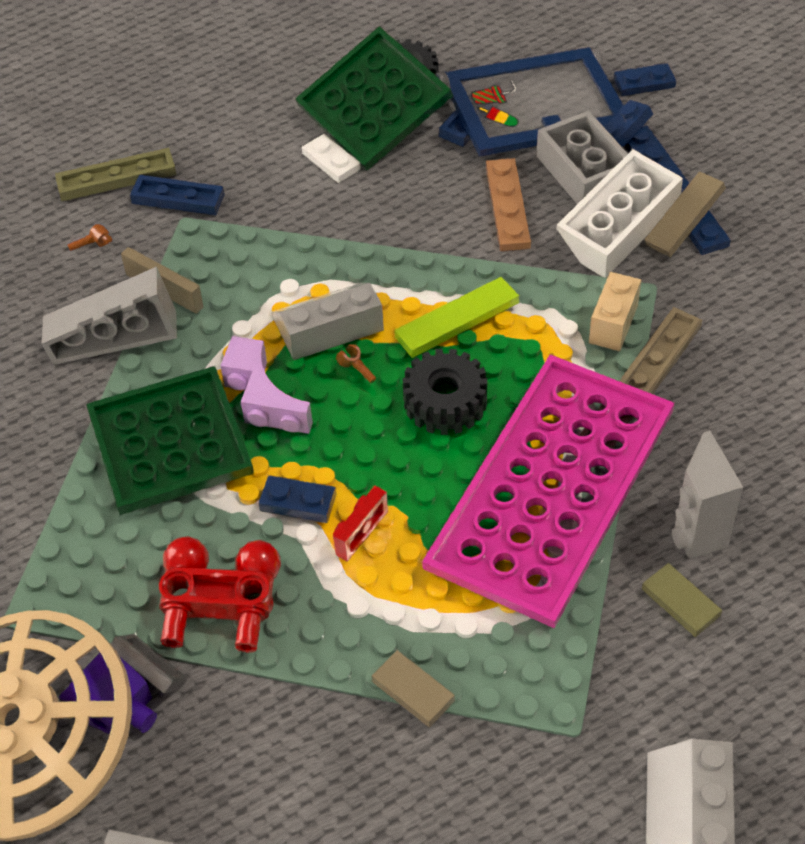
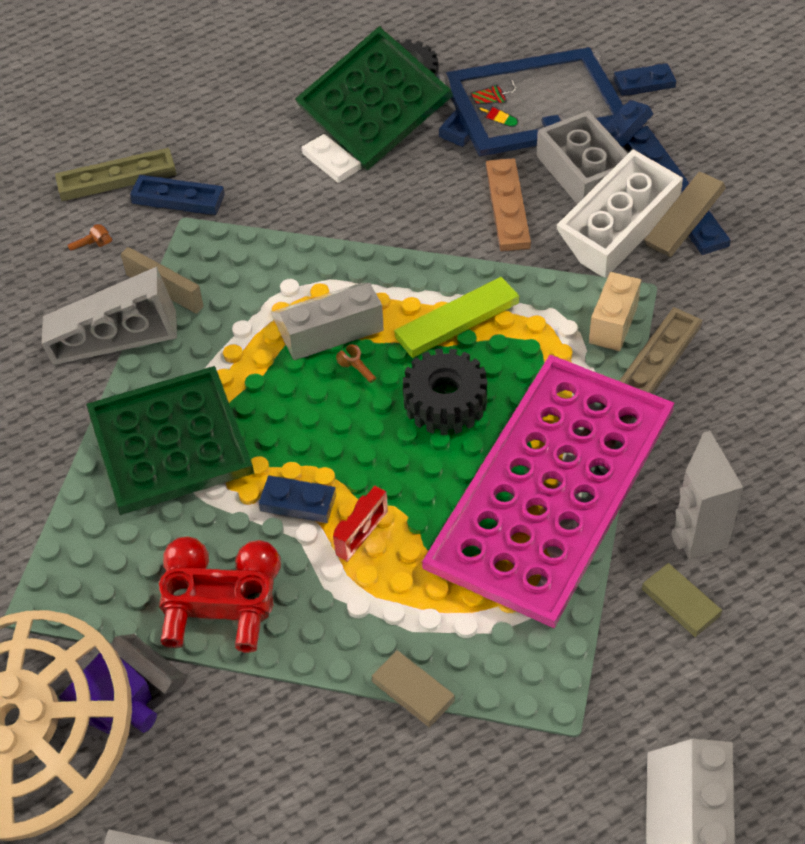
(262, 401): lavender arch -> none

